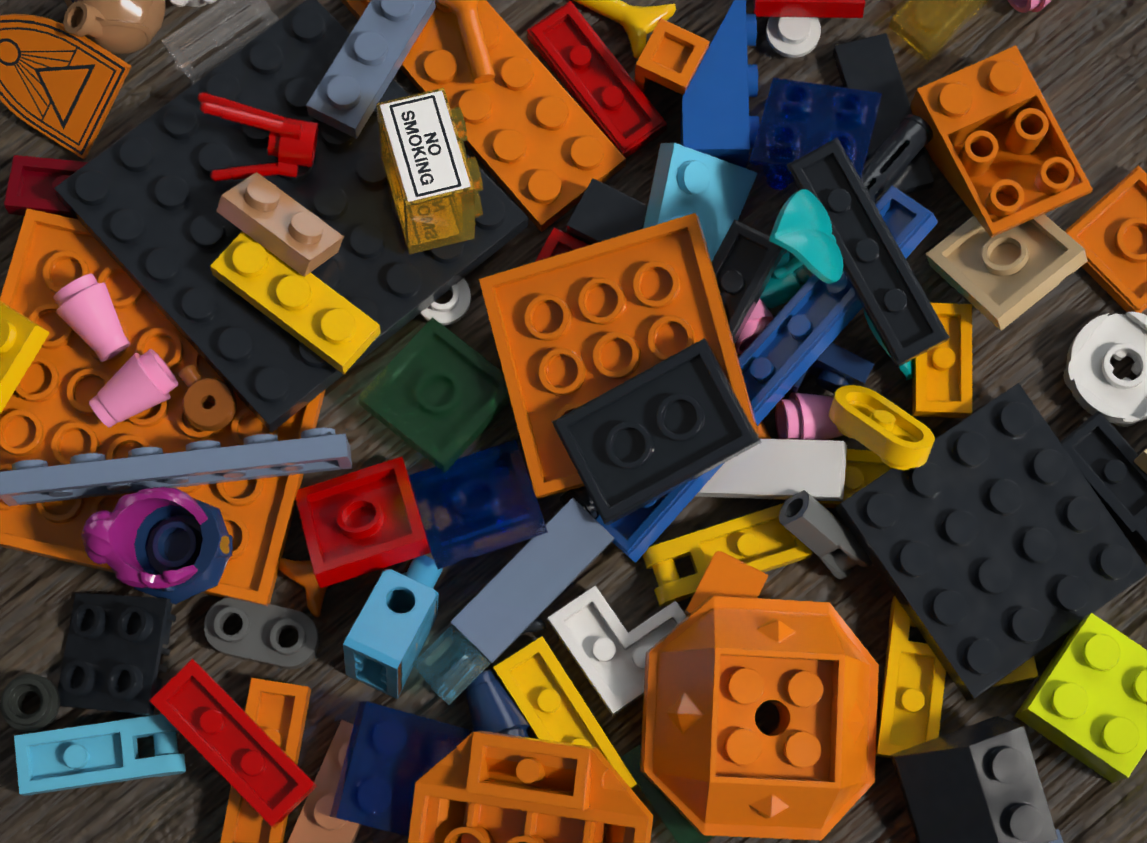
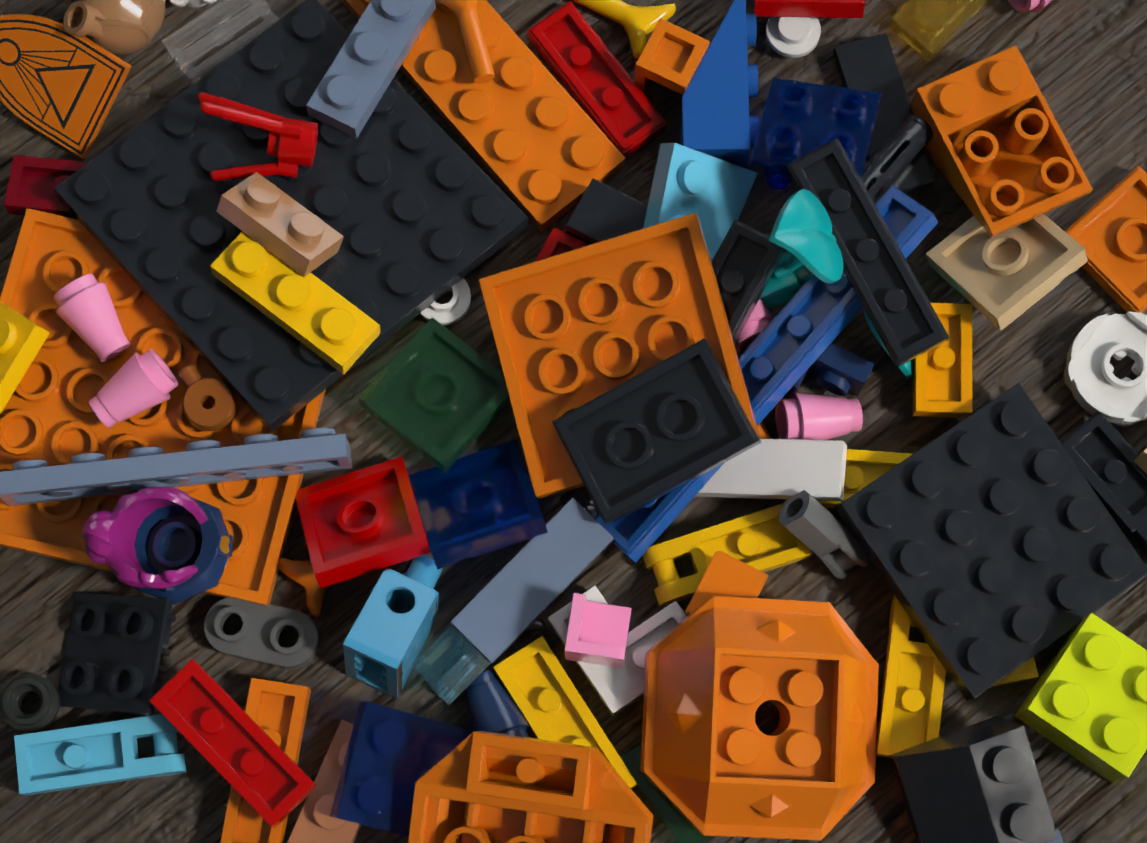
(429, 170): brick -> none
(597, 632): none -> bright pink panel
(881, 427): yellow plate -> none

